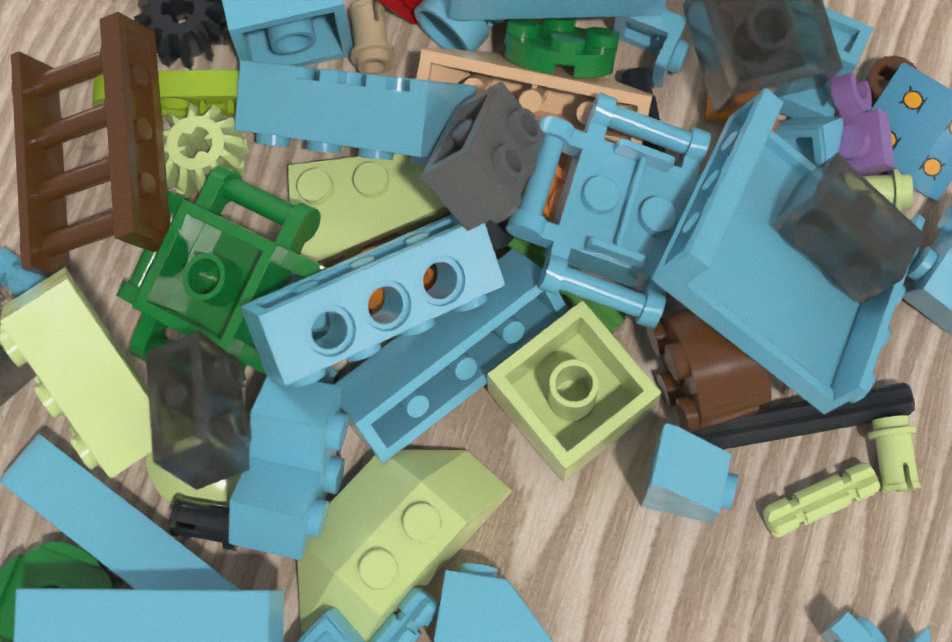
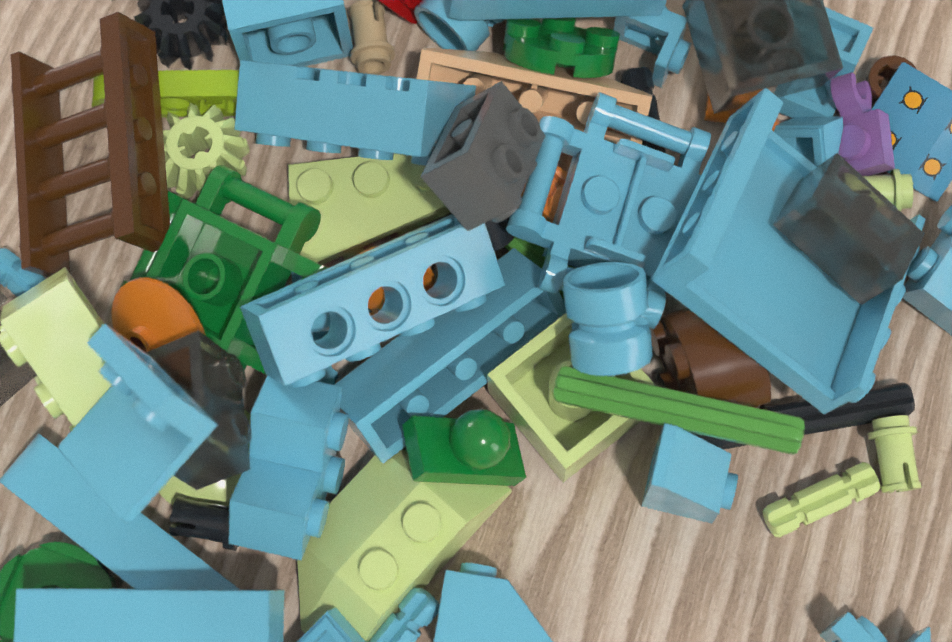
(135, 430): none -> medium azure bracket
(152, 314): none -> orange dish
(464, 450): none -> green tile
(608, 324): none -> medium azure wheel
(681, 409): none -> bright green axle

